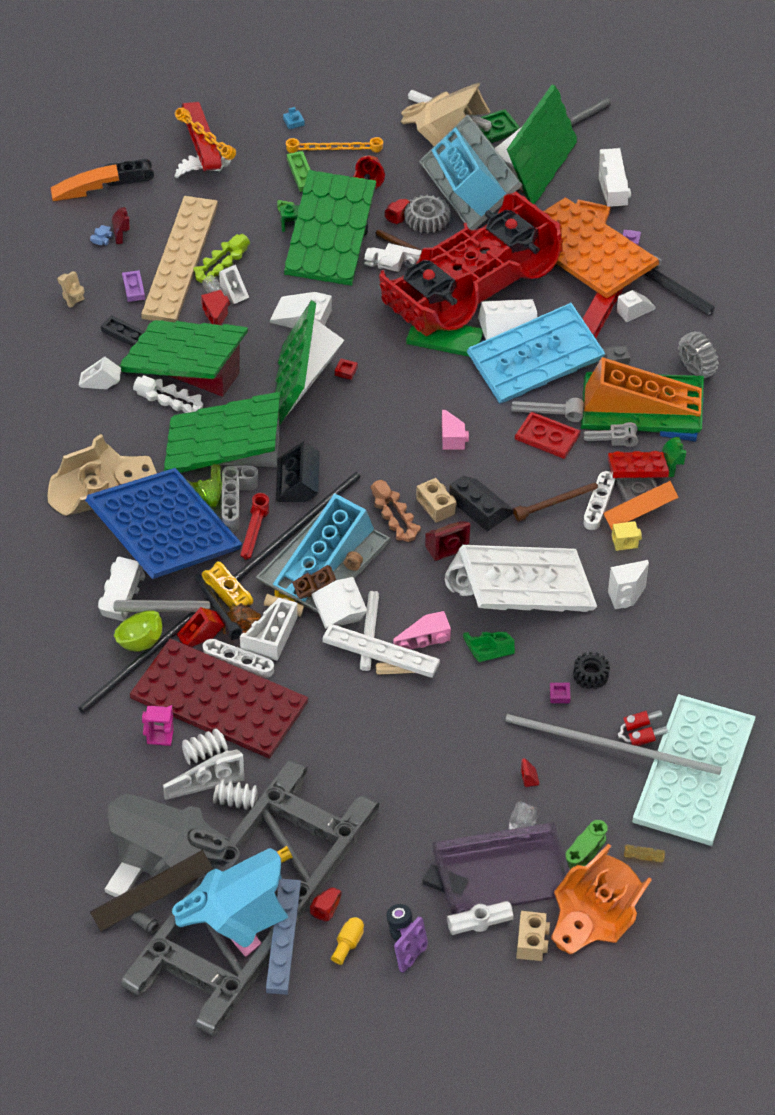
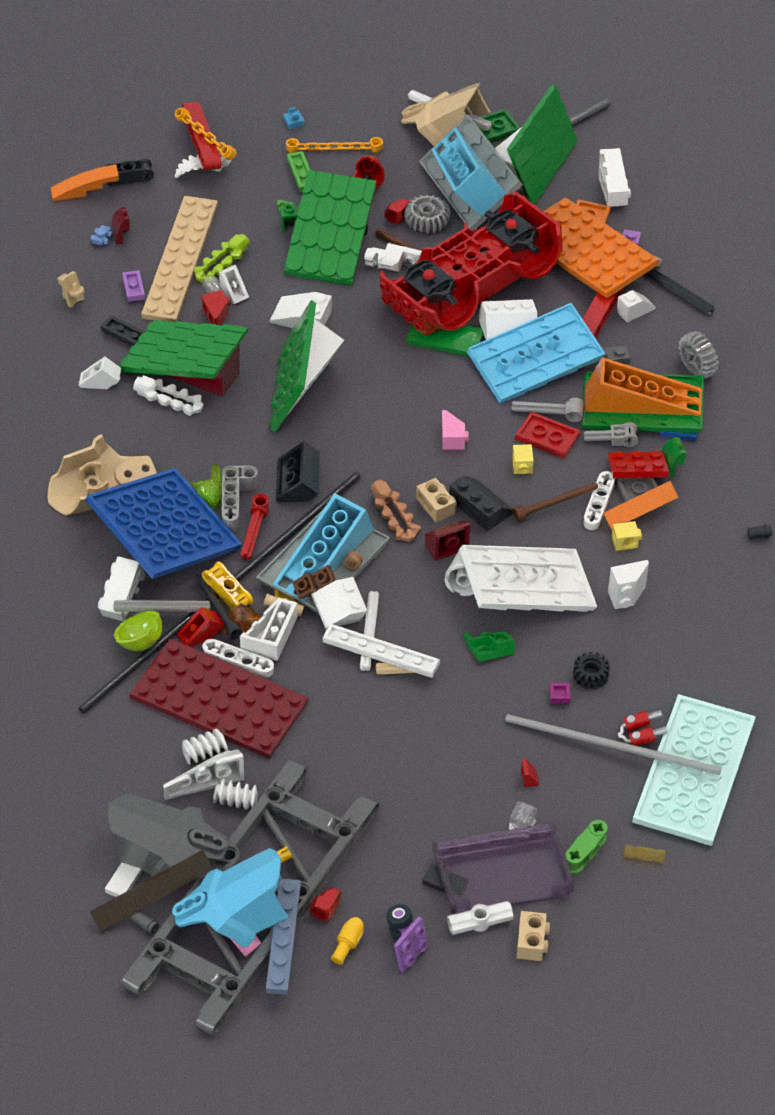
(158, 734): dark pink window -> none
(226, 435): green piece -> none
(346, 369): red plate -> none
(426, 631): bright pink slope -> none
(522, 459): none -> light yellow brick
(598, 901): orange piece -> none
(759, 532): none -> black pin

